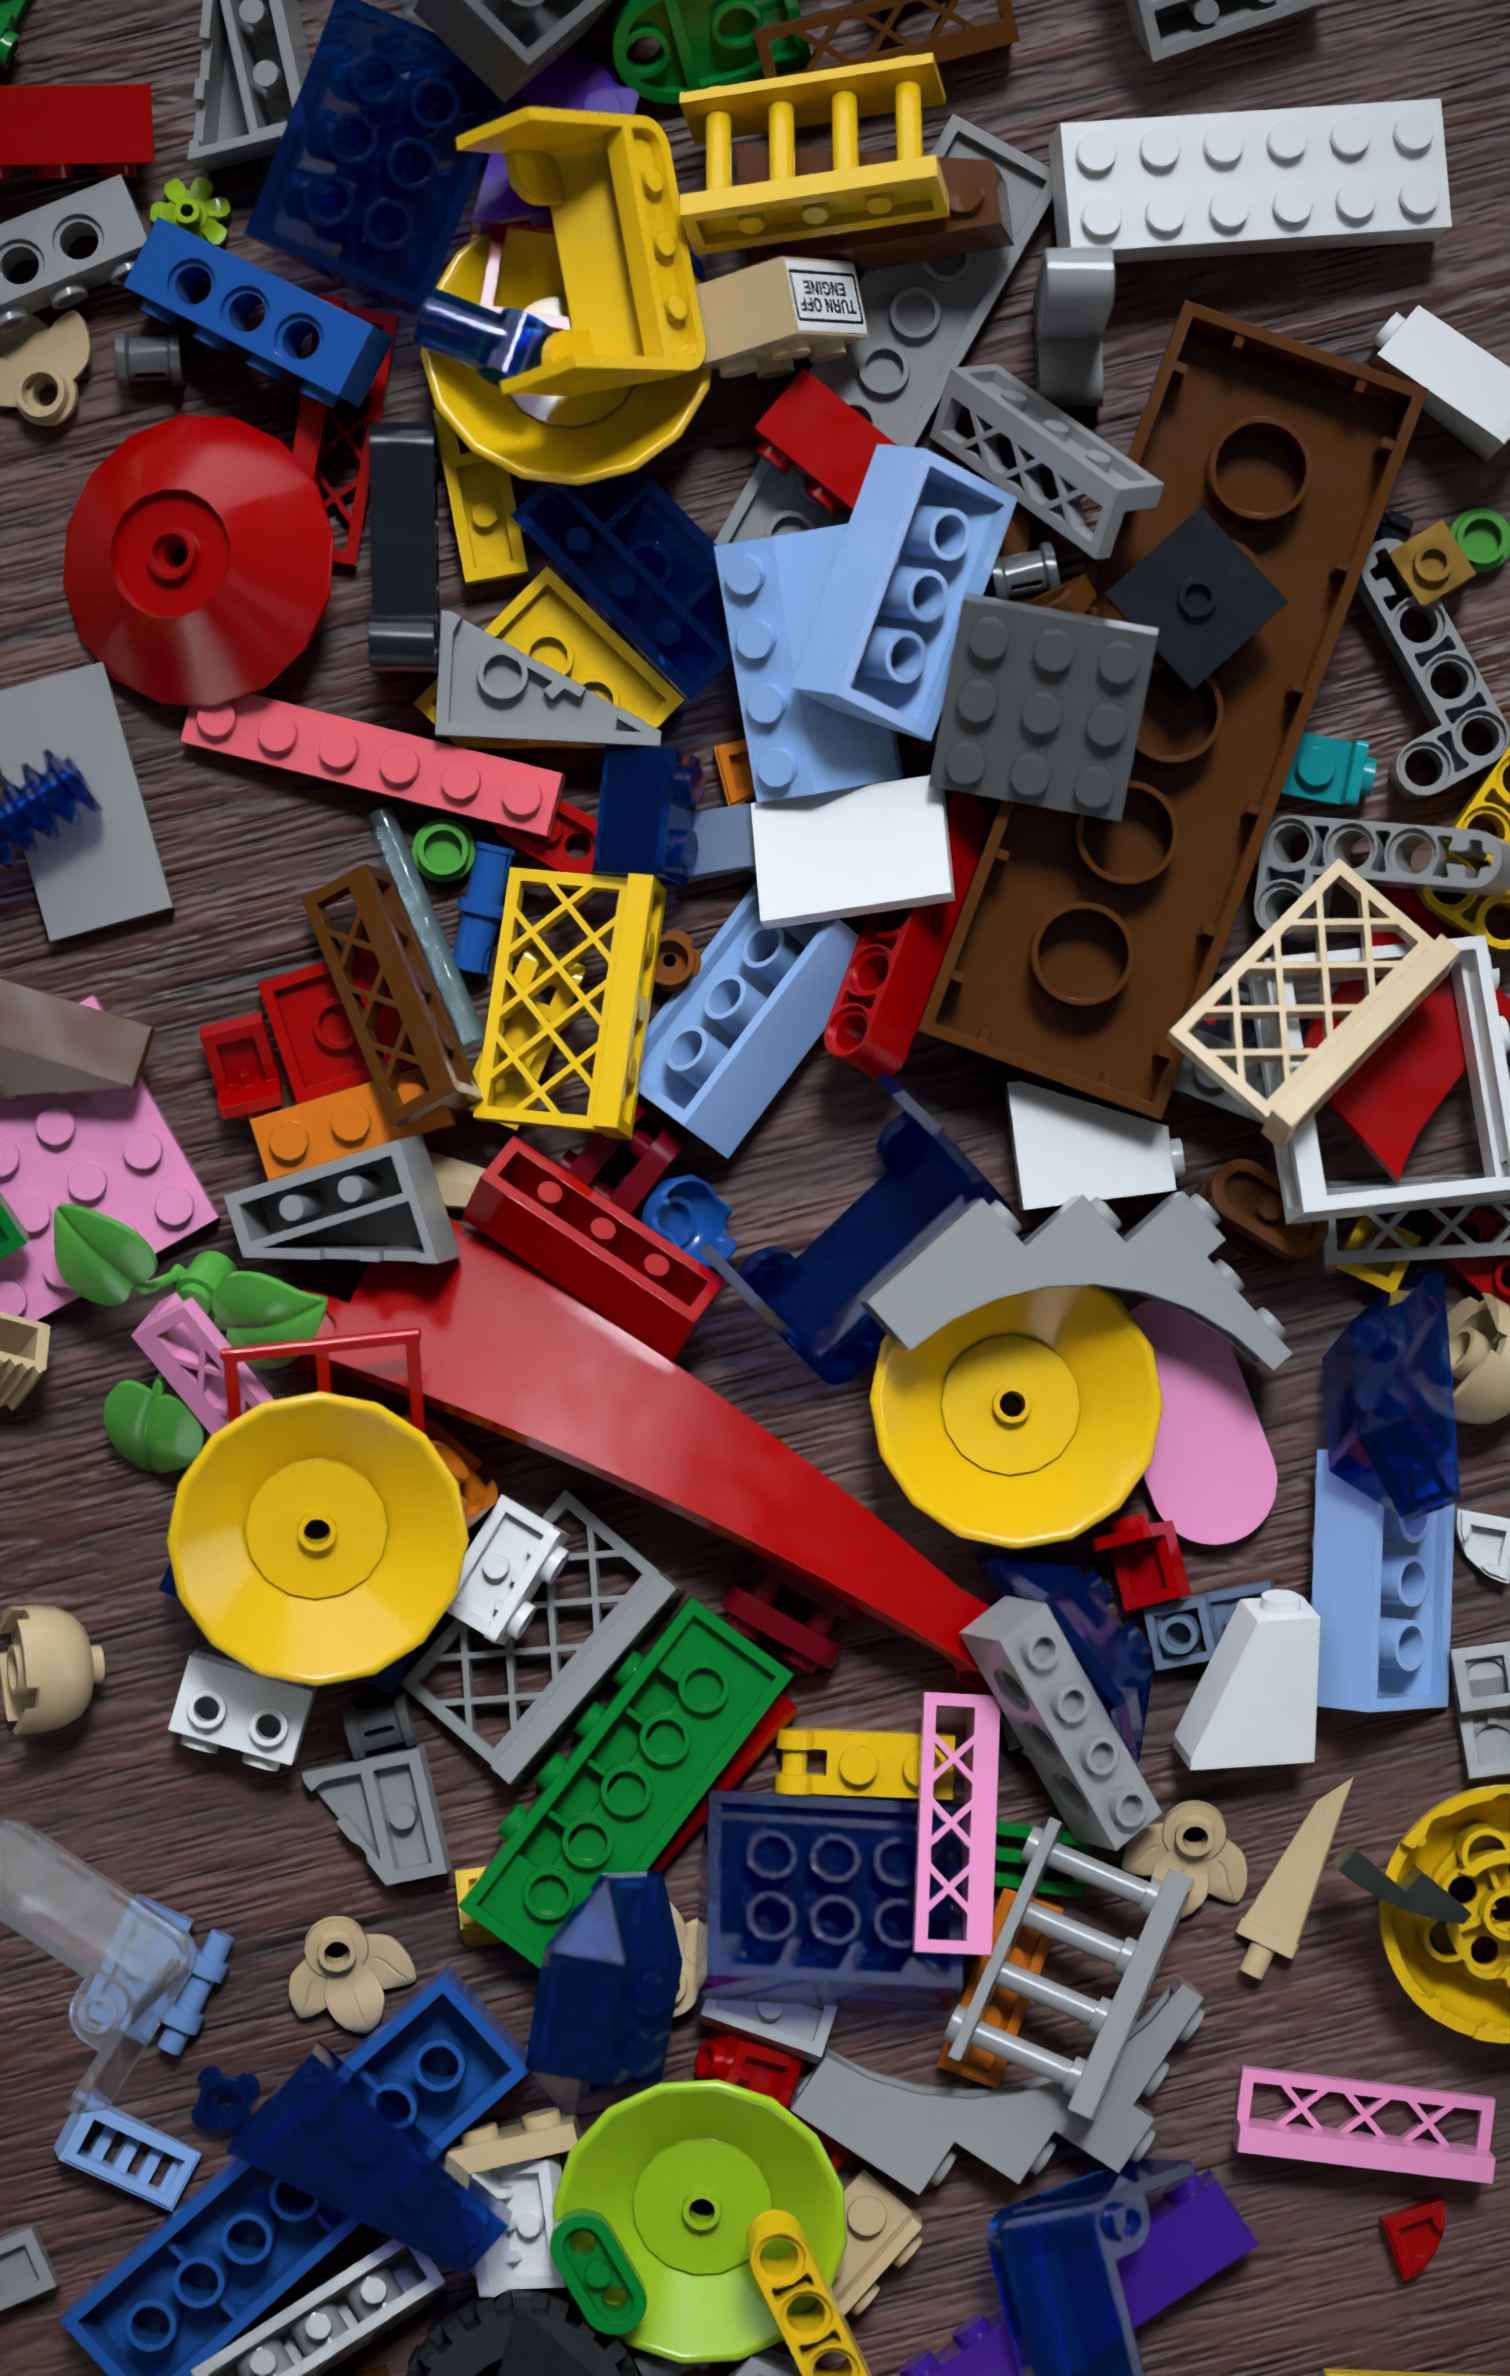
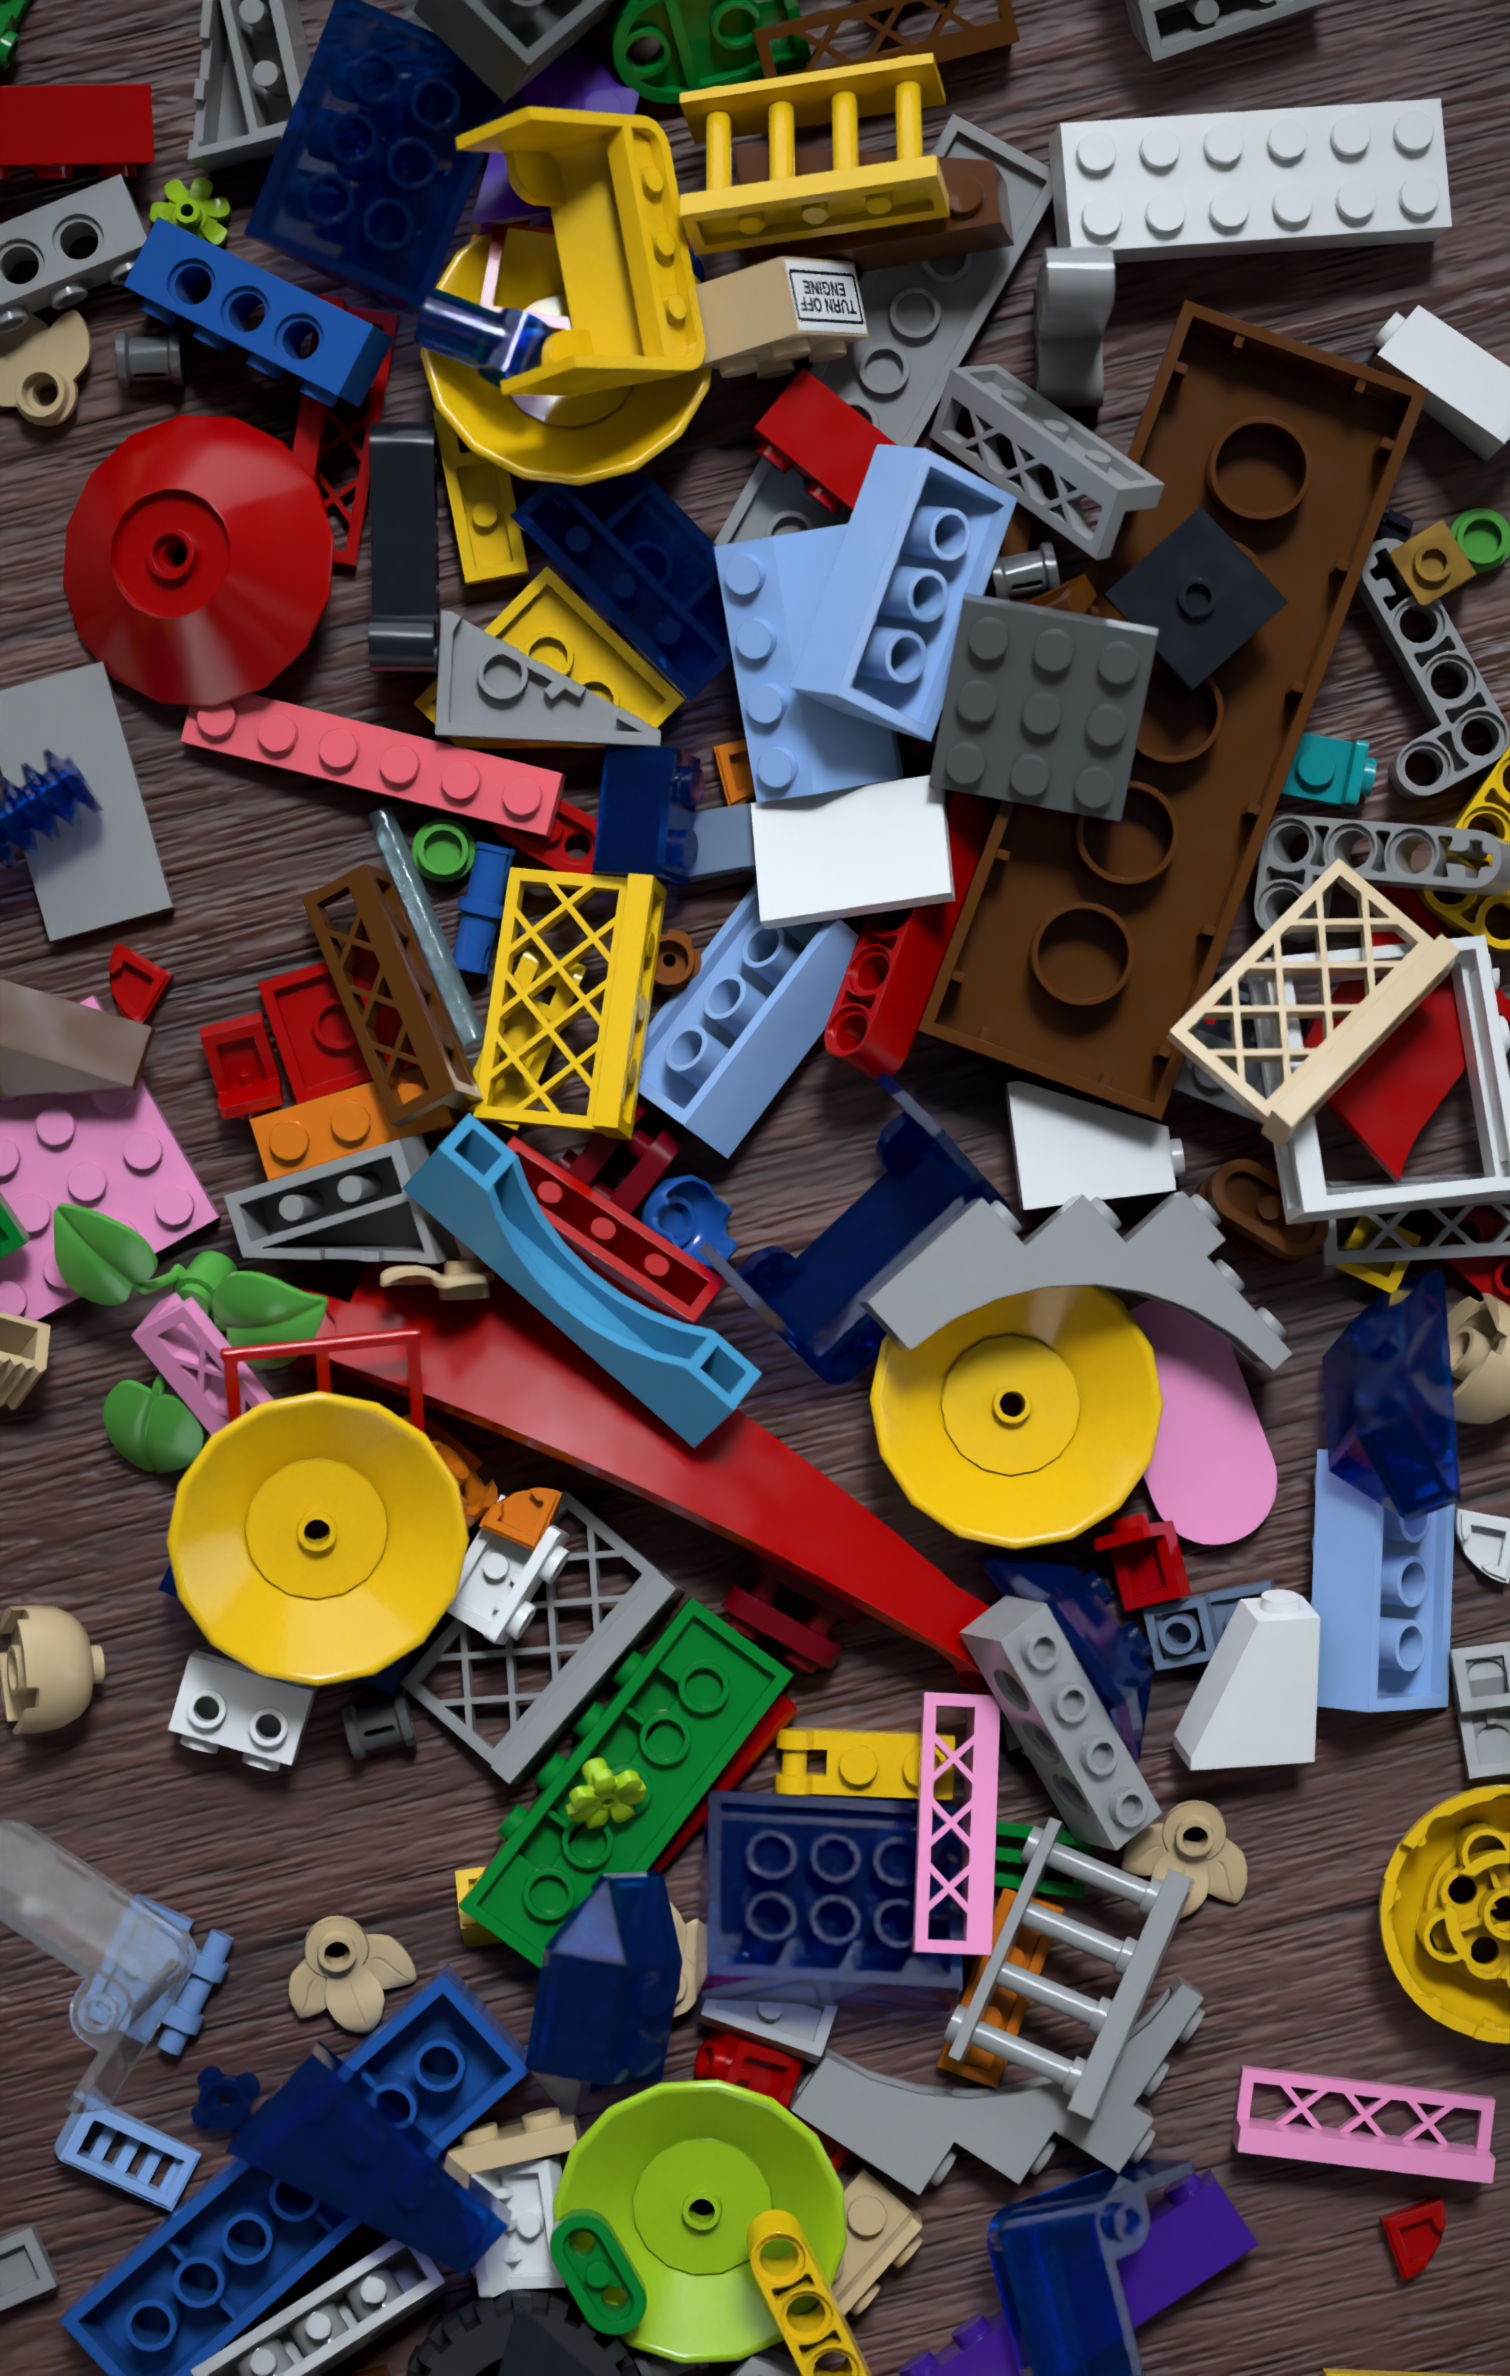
(136, 983): none -> red tile
(388, 1811): light grey wing -> none
(460, 1281): none -> tan plate
(524, 1515): none -> orange tile
(605, 1795): none -> lime plant
(670, 1366): none -> dark azure arch
(1284, 1901): tan bar -> none
(1413, 1893): pearl dark grey slope -> none

